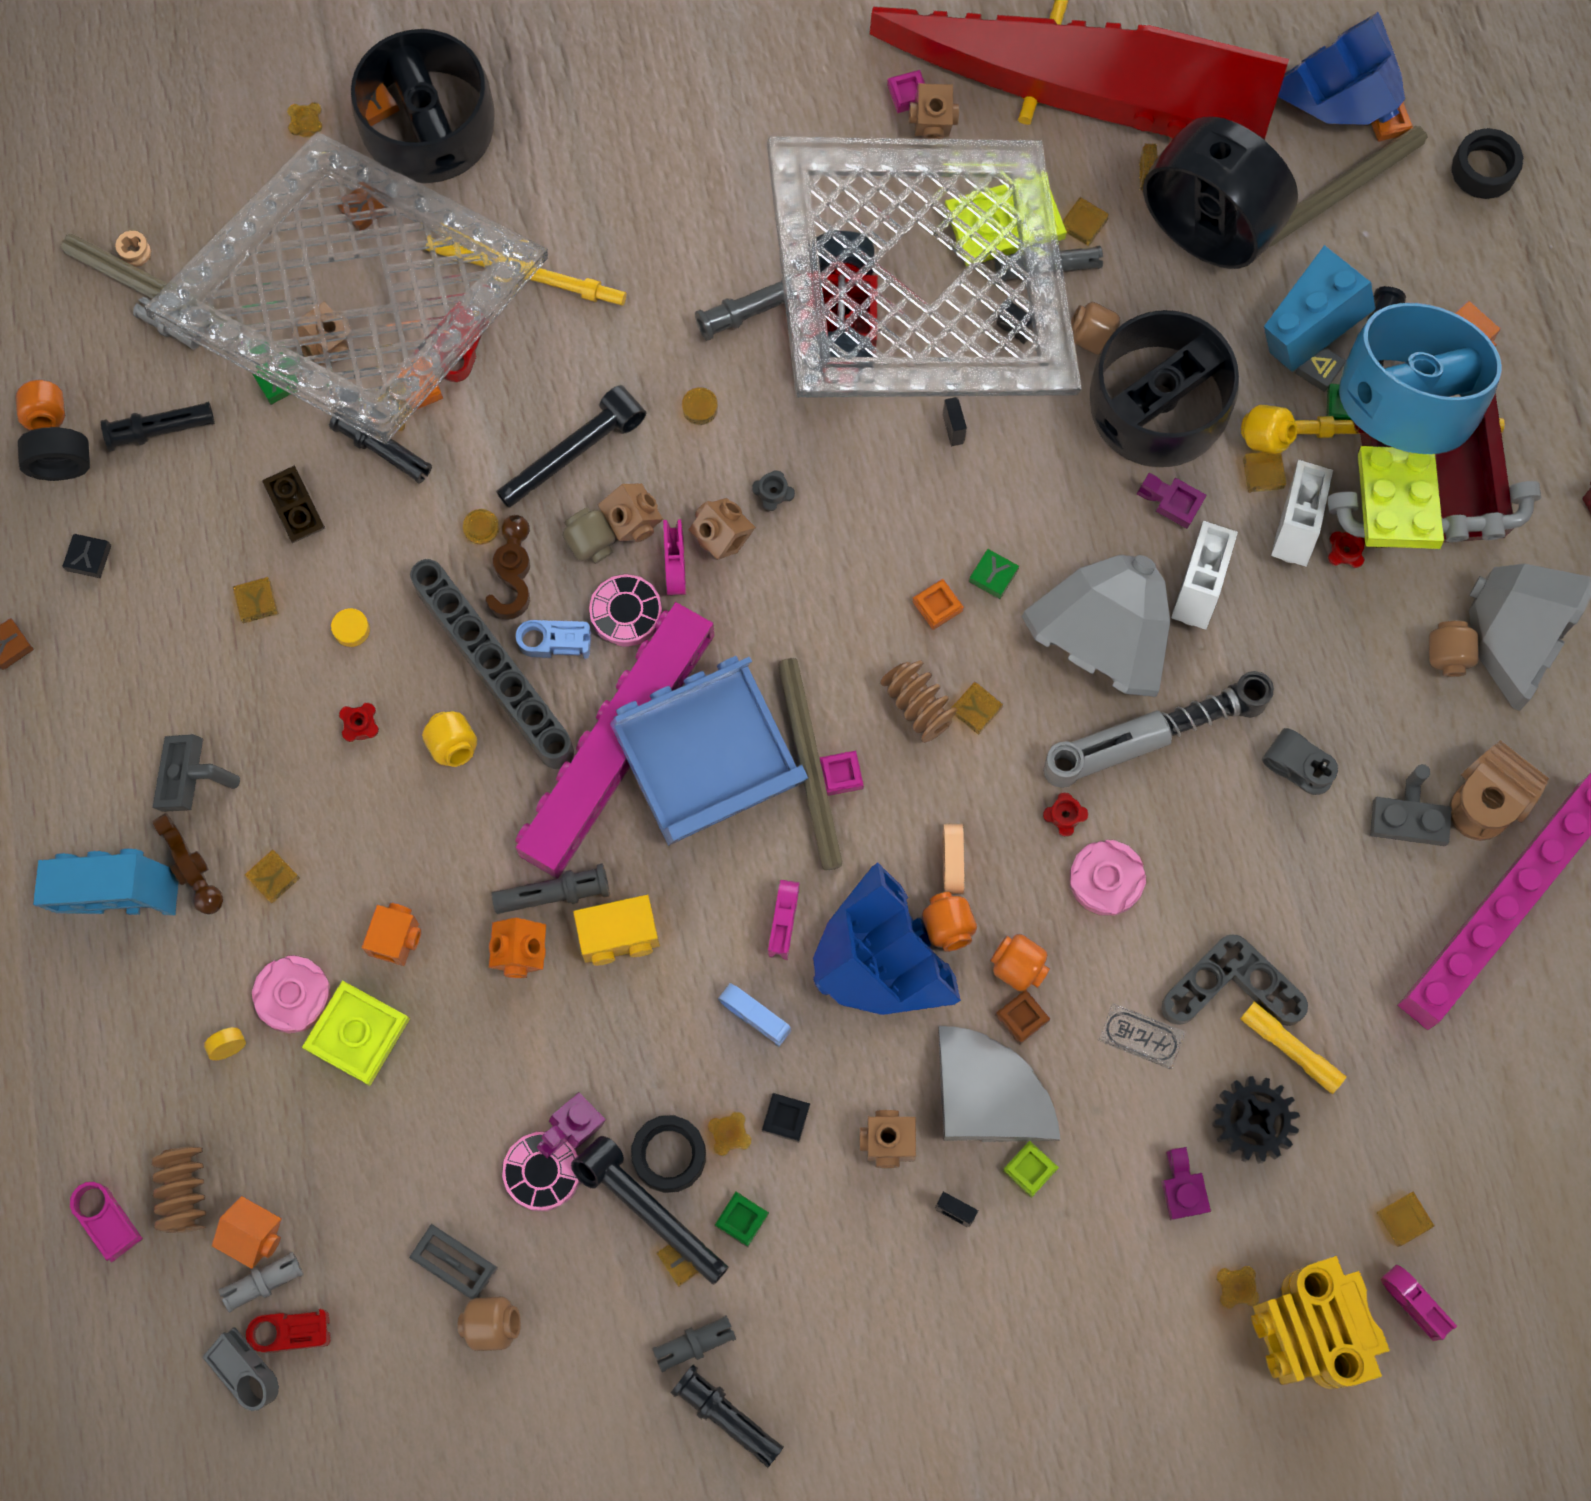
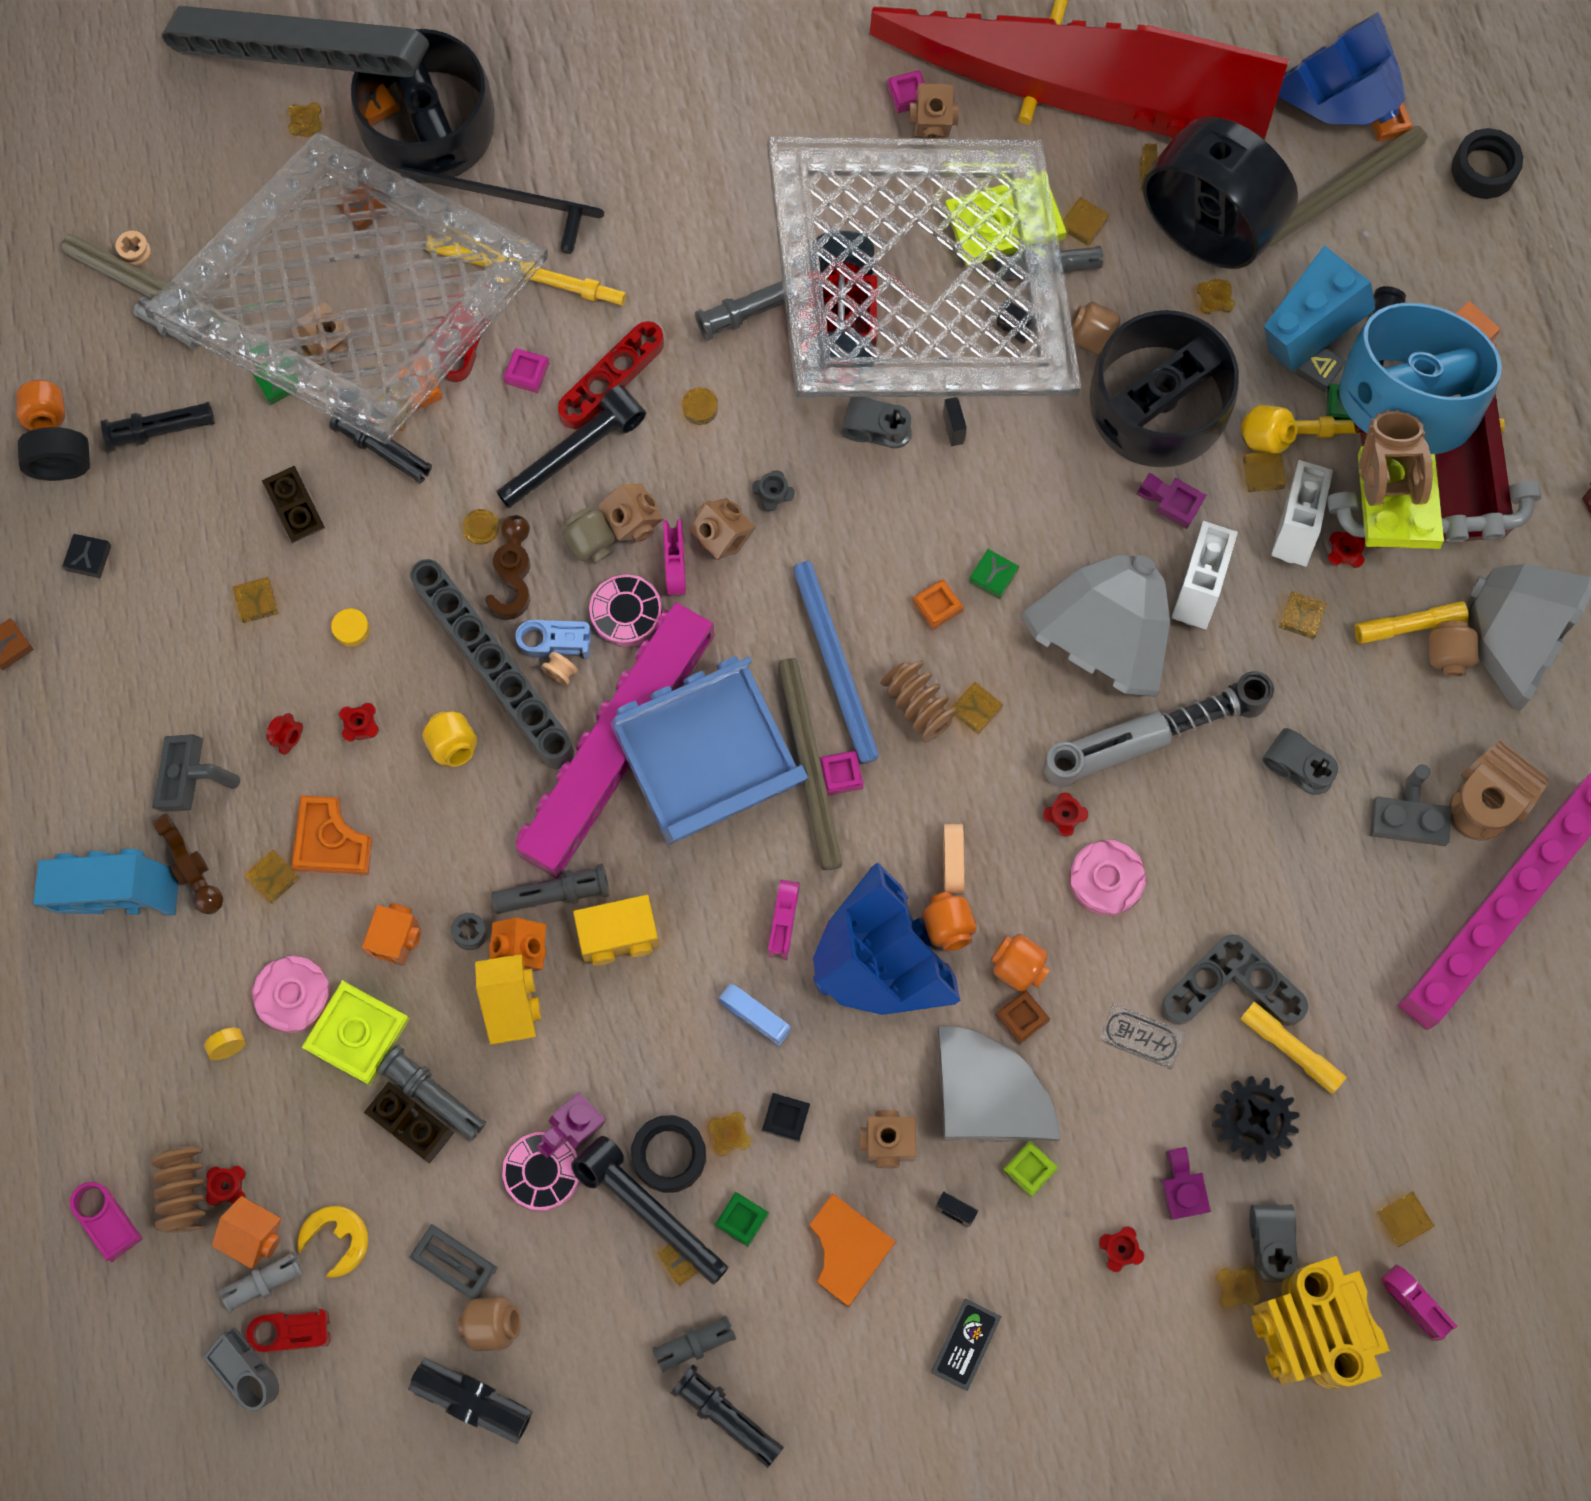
(217, 1177): none -> red plate
(284, 733): none -> red plate
(296, 41): none -> dark grey beam
(326, 841): none -> orange tile
(347, 1223): none -> yellow head
(409, 1122): none -> dark brown slope
(417, 1082): none -> dark grey pin
(457, 934): none -> dark grey bush
(470, 1400): none -> black piece
(506, 999): none -> yellow brick
(526, 370): none -> dark pink tile
(559, 669): none -> light nougat bush
(574, 210): none -> black piece
(608, 372): none -> red beam
(835, 662): none -> medium blue axle
(850, 1248): none -> orange tile
(874, 422): none -> dark grey piece
(966, 1344): none -> tile
(1125, 1238): none -> red plate
(1215, 287): none -> clear yellow plate
(1273, 1234): none -> dark grey piece
(1303, 615): none -> clear yellow tile
(1388, 627): none -> yellow piece
(1400, 438): none -> medium nougat piece

